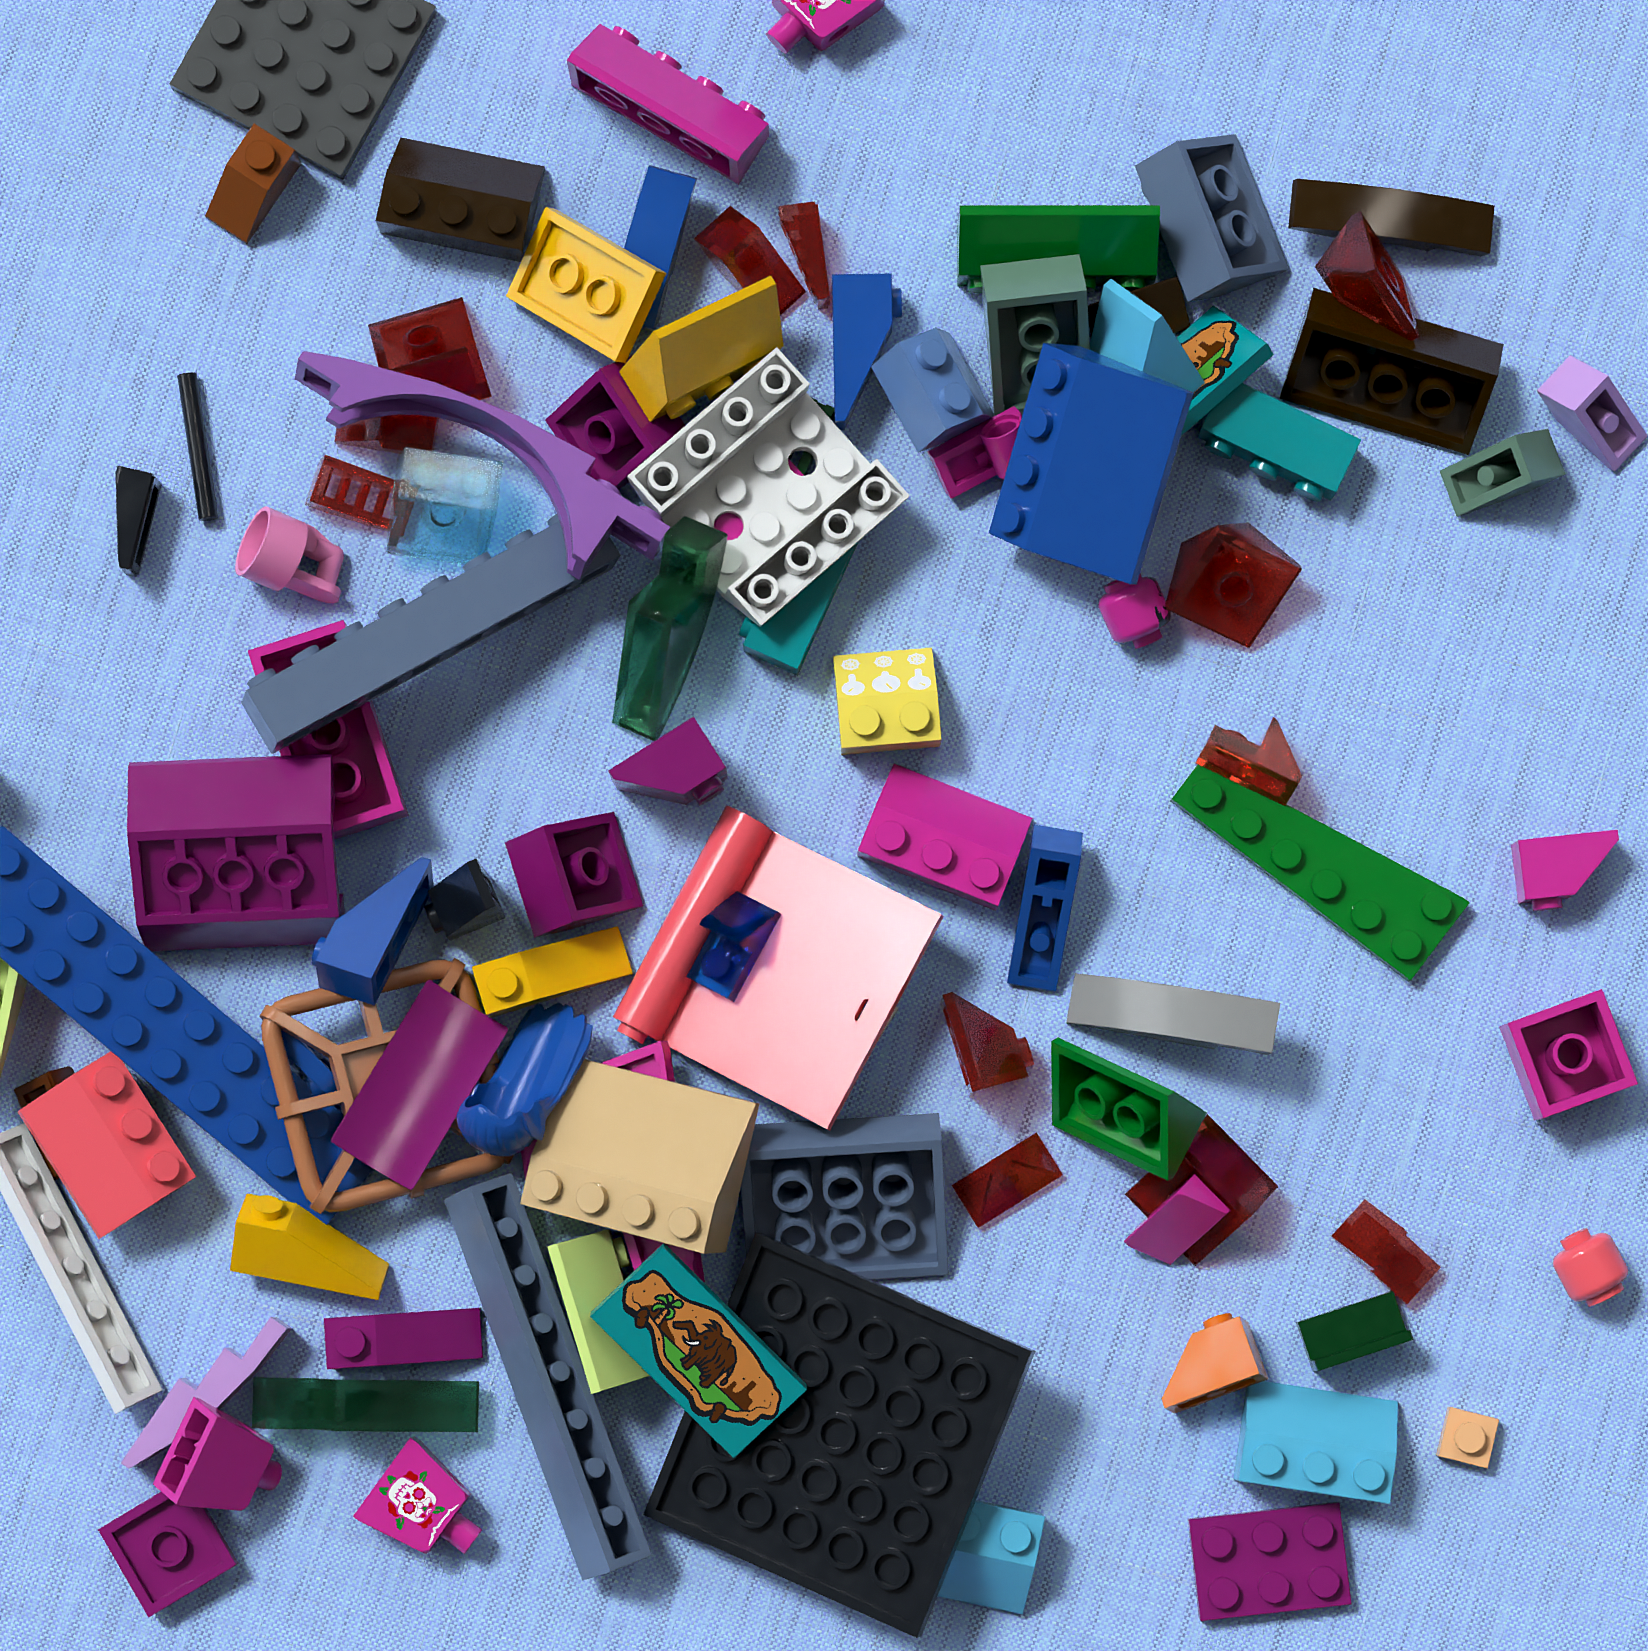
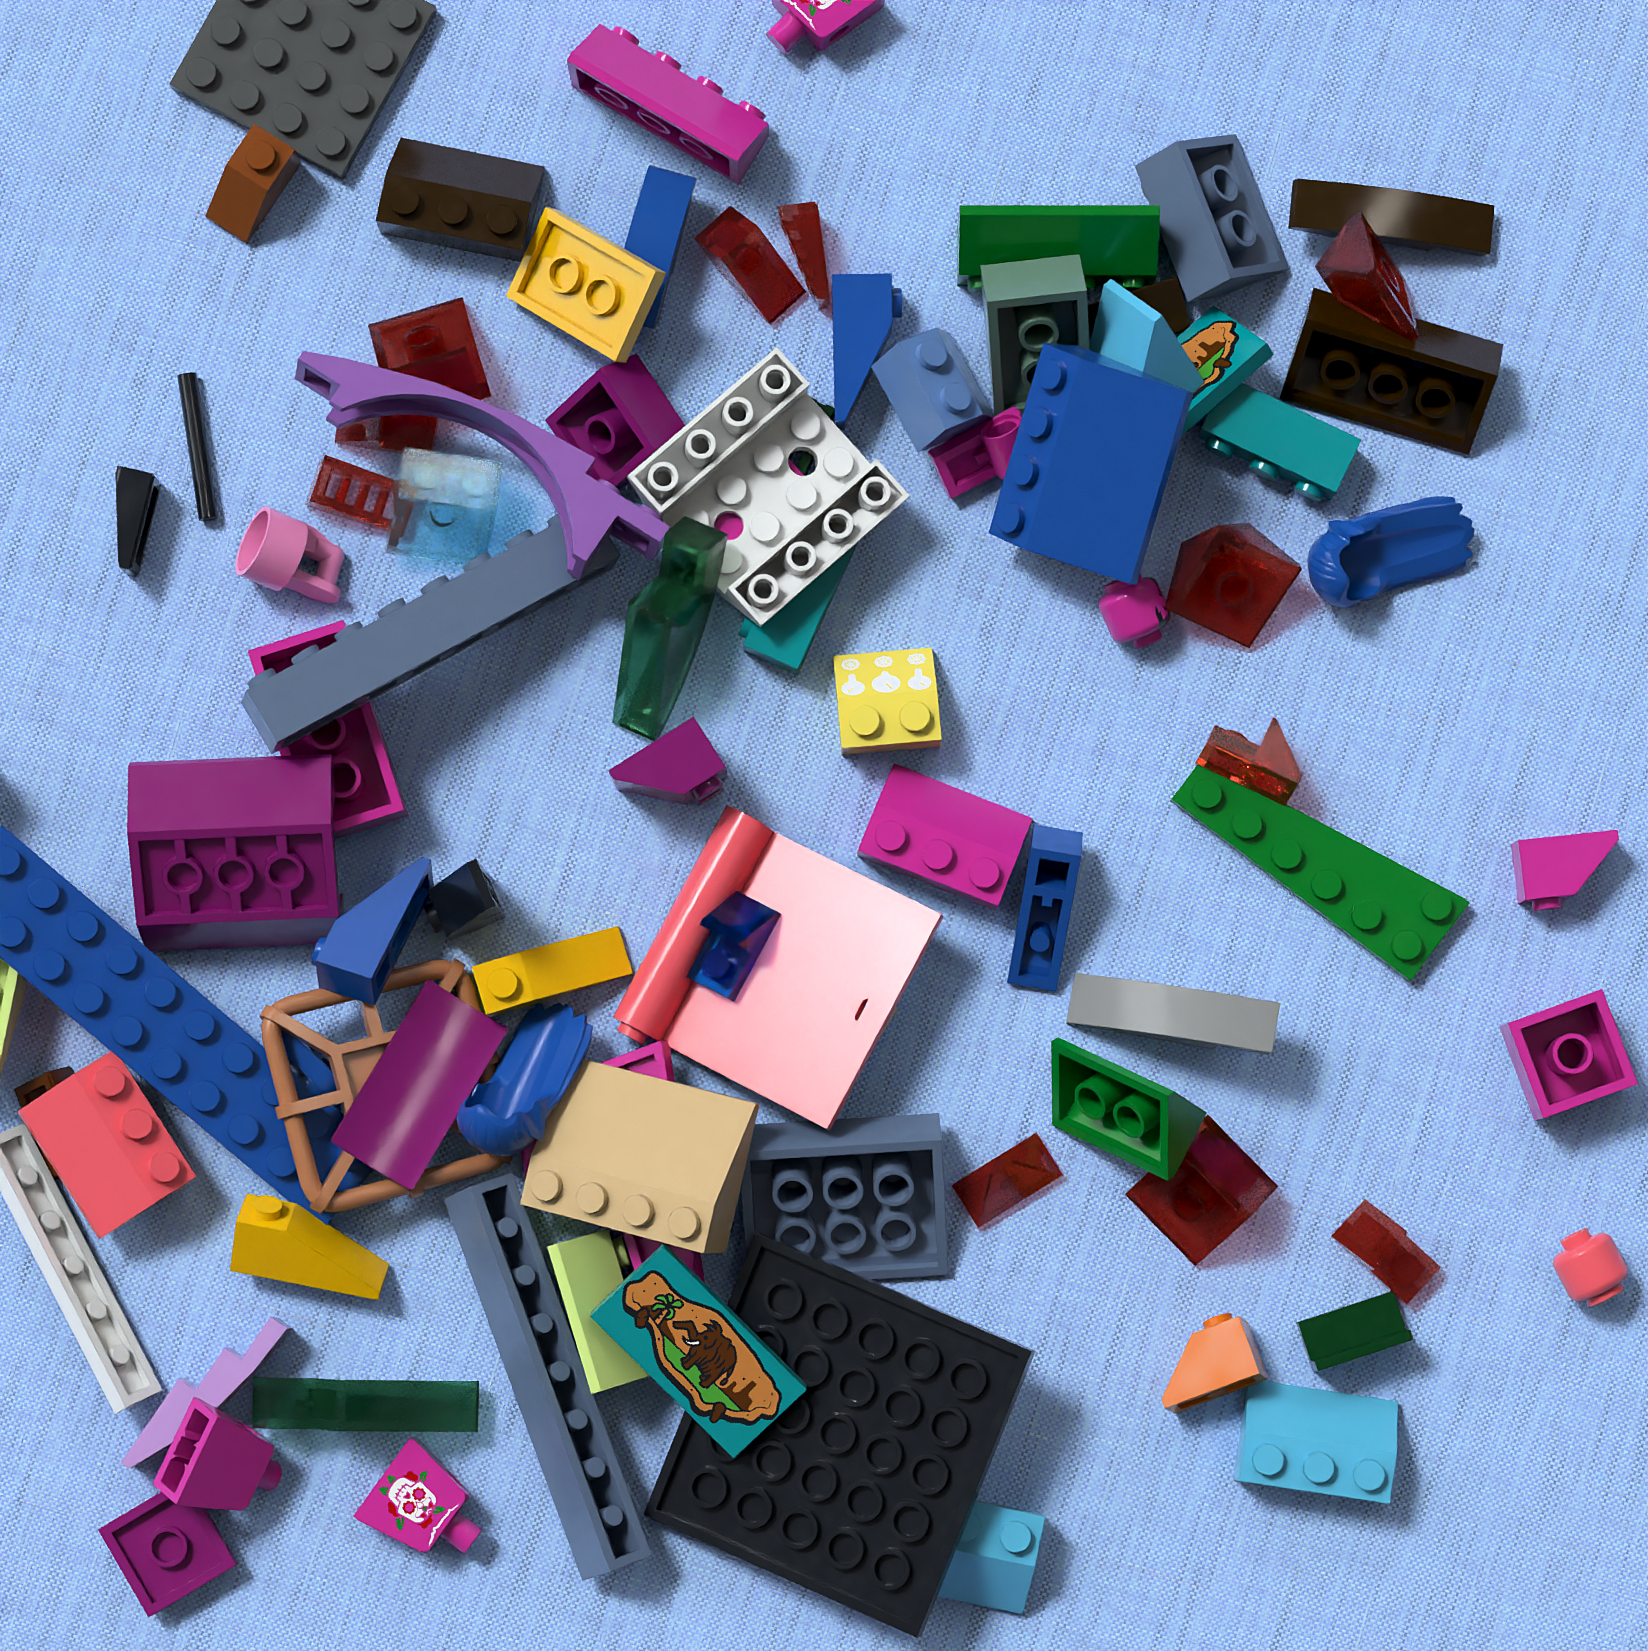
(403, 1338): magenta slope -> none
(573, 873): magenta slope -> none
(705, 351): yellow slope -> none
(984, 1046): clear red slope -> none
(1178, 1222): dark pink slope -> none
(1269, 1561): magenta plate -> none
(1389, 550): none -> blue hair
(1467, 1437): light nougat plate -> none
(1502, 471): sand green slope -> none
(1592, 411): lavender slope -> none

